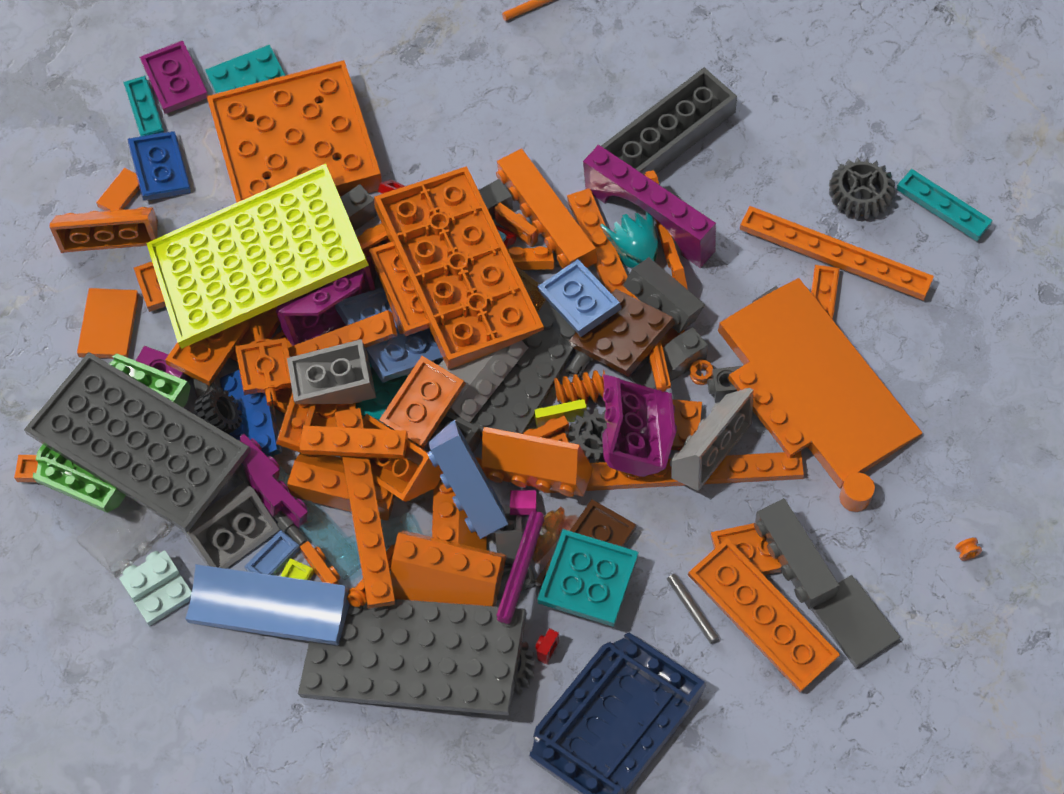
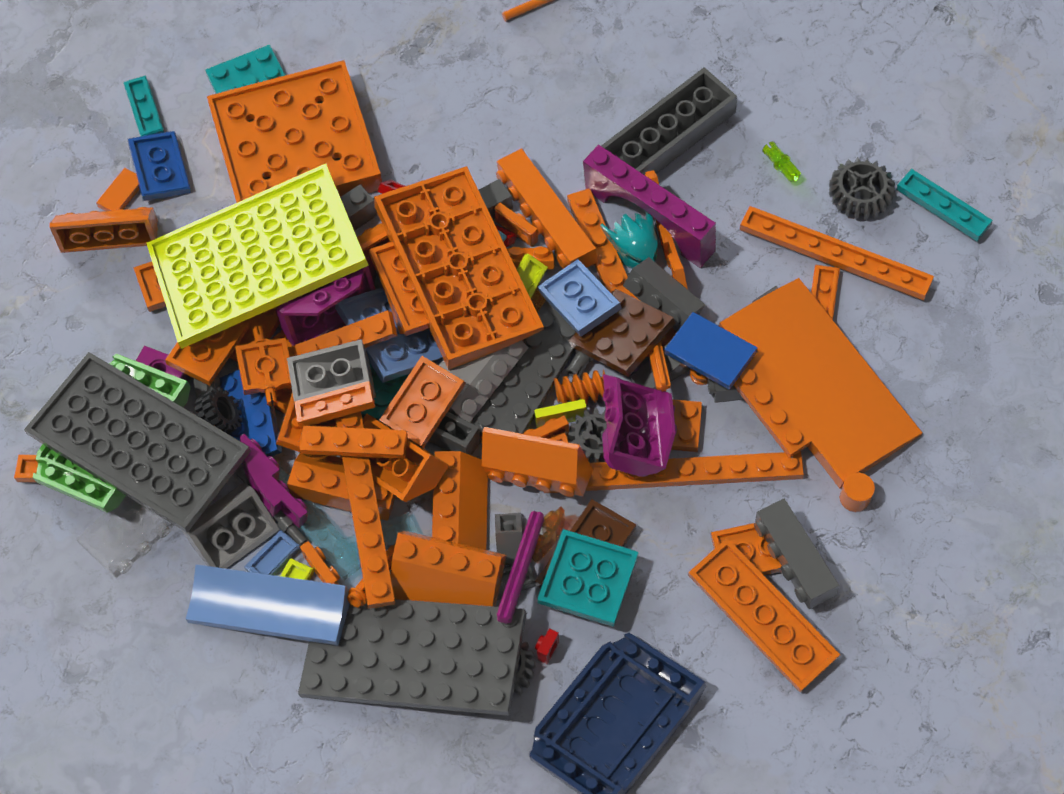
(108, 322): orange tile -> none
(156, 587): light aqua plate -> none
(173, 77): magenta plate -> none
(334, 404): none -> orange plate
(467, 480): medium blue slope -> none
(522, 502): dark pink tile -> none
(531, 273): none -> neon yellow tile
(692, 608): flat silver bar -> none
(711, 350): none -> blue tile
(713, 439): light grey slope -> none
(781, 162): none -> clear neon green axle
(855, 623): dark grey tile -> none
(968, 549): orange bush -> none

